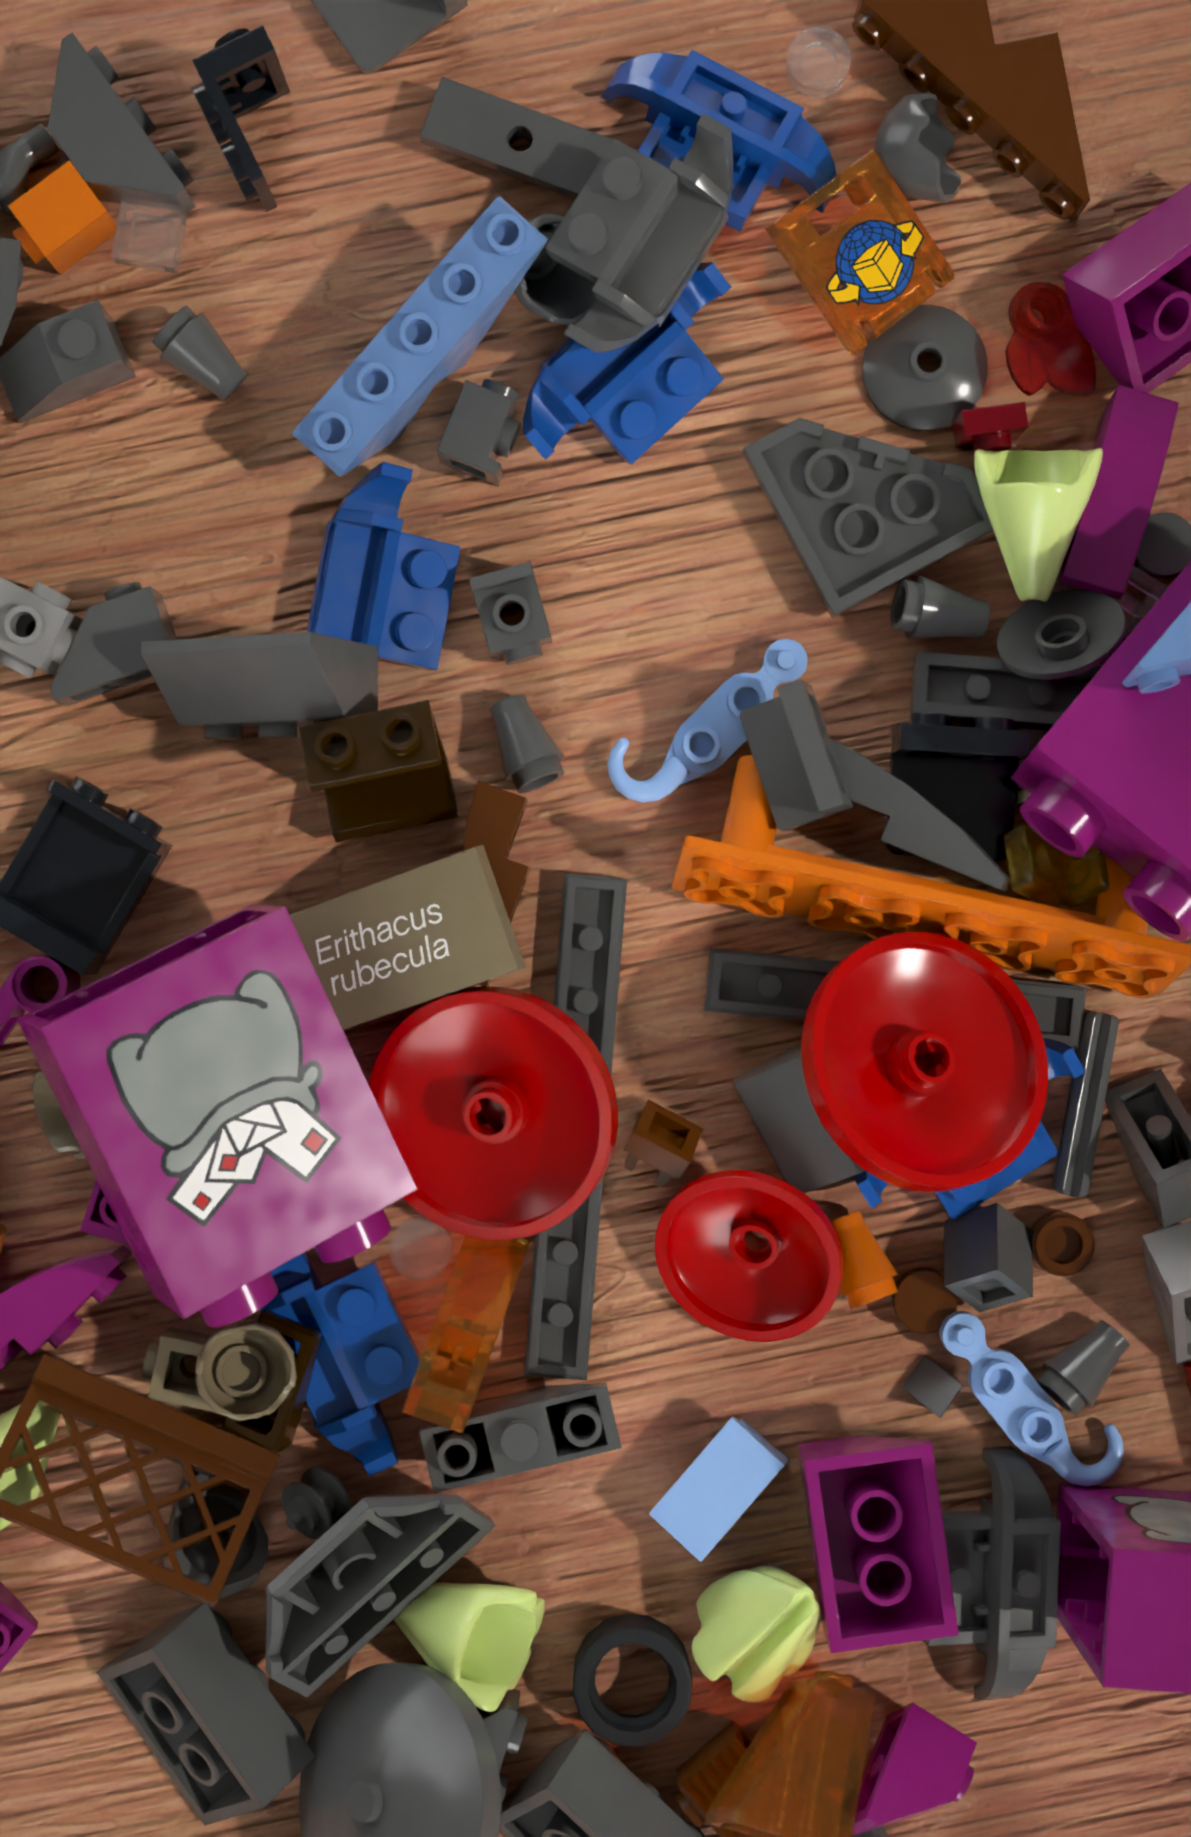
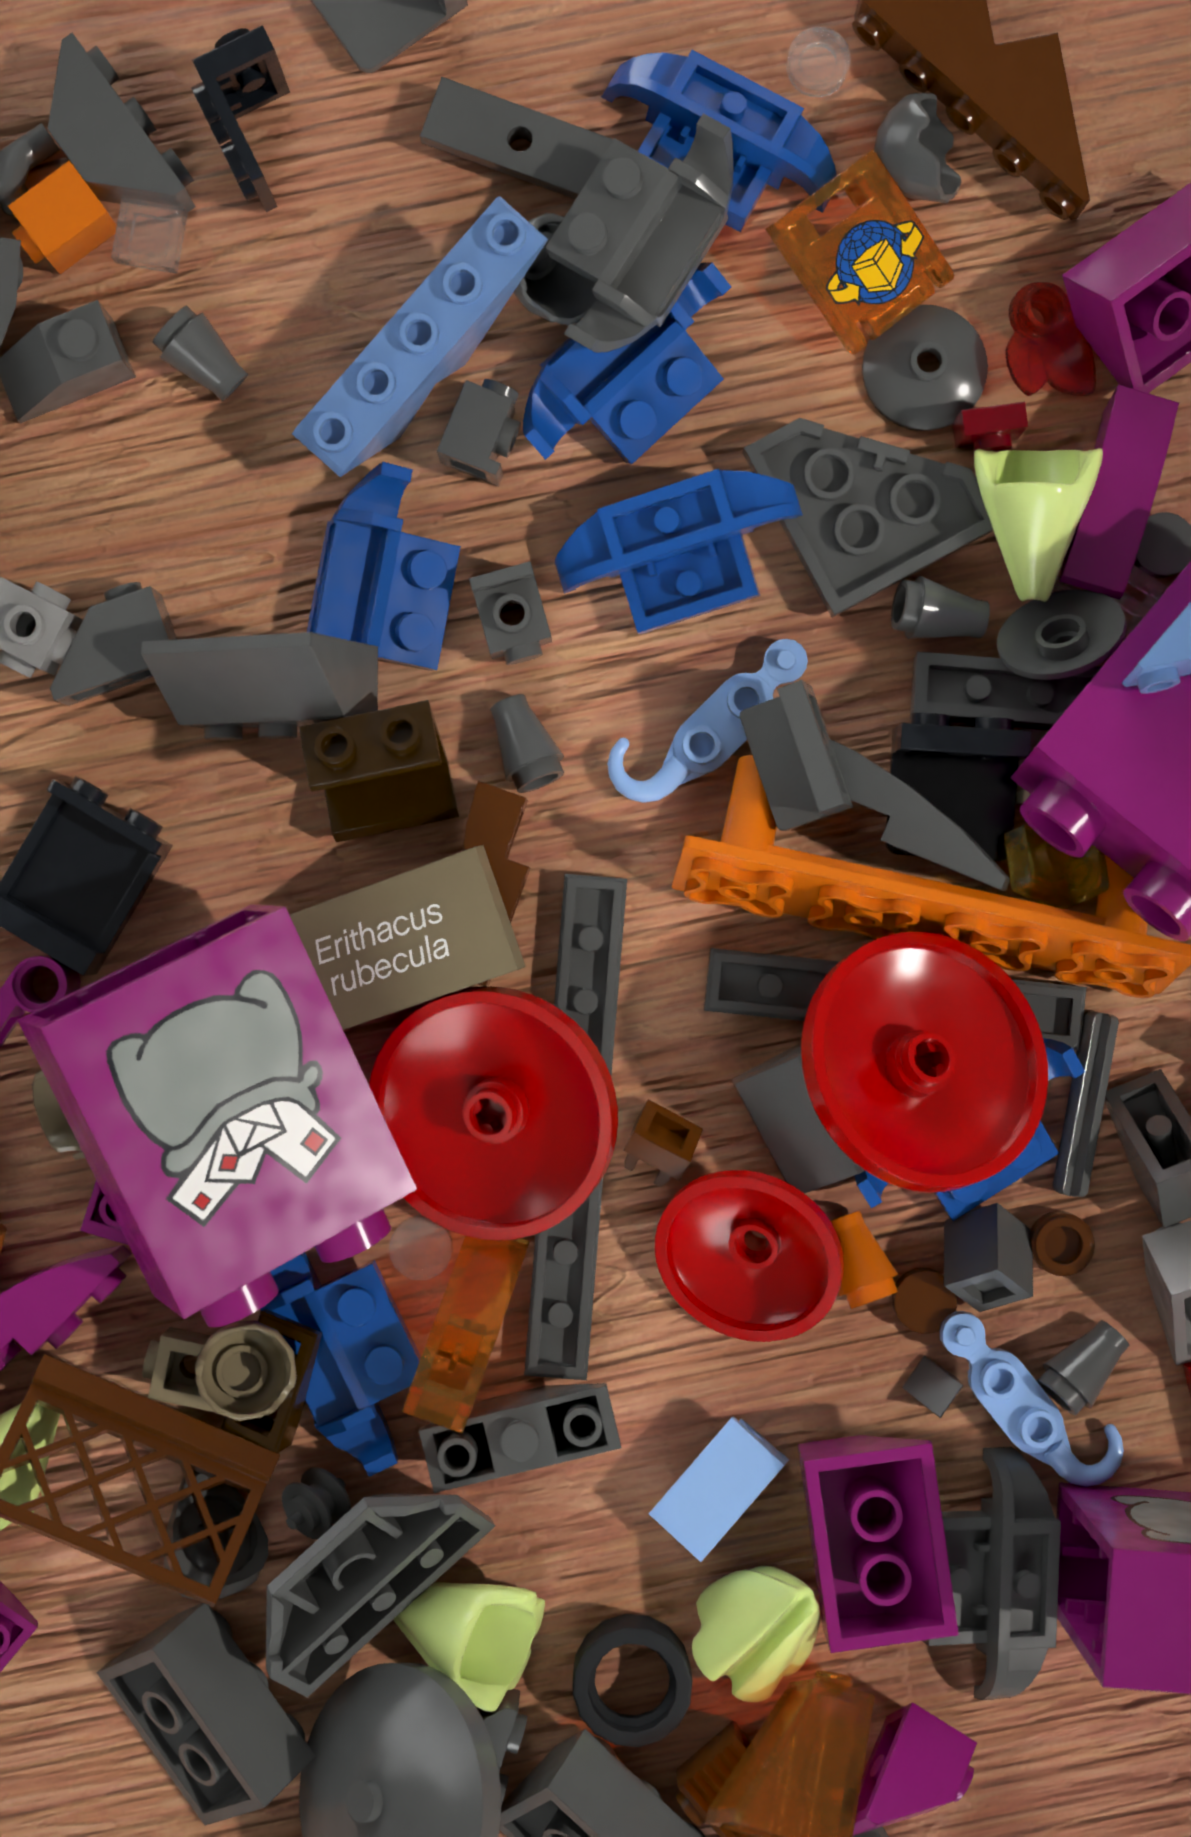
(678, 545): none -> blue plate

